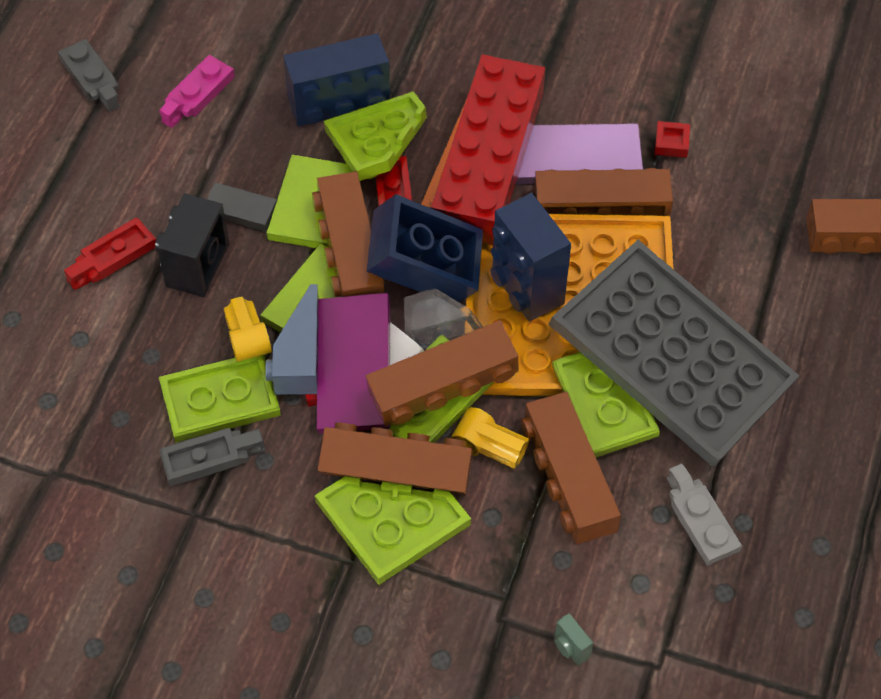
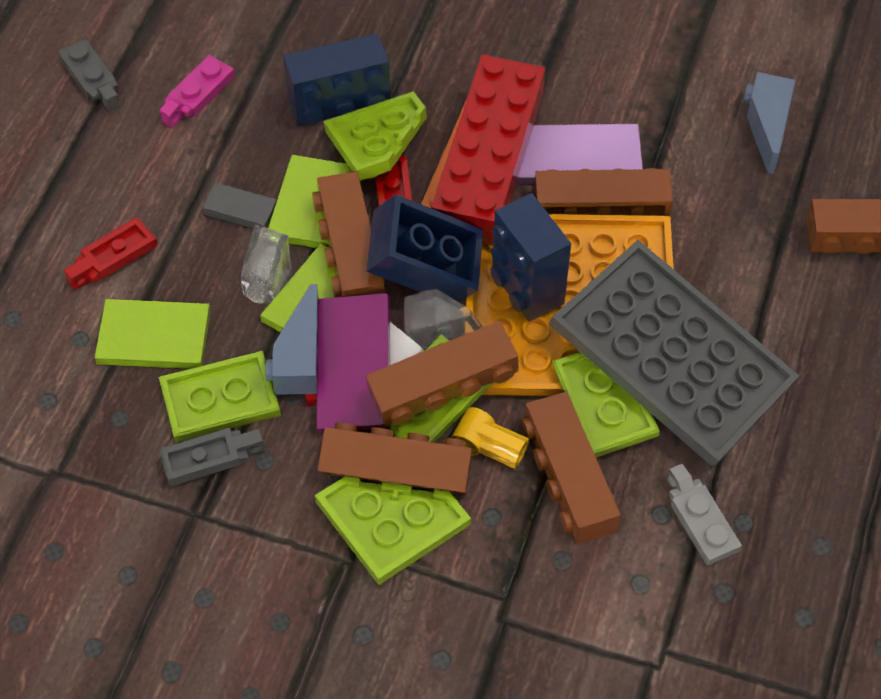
(152, 334): none -> lime tile
(193, 244): black brick -> none
(246, 333): yellow piece -> none
(266, 265): none -> clear slope
(572, 640): sand green plate -> none
(672, 139): red plate -> none
(767, 114): none -> sand blue slope

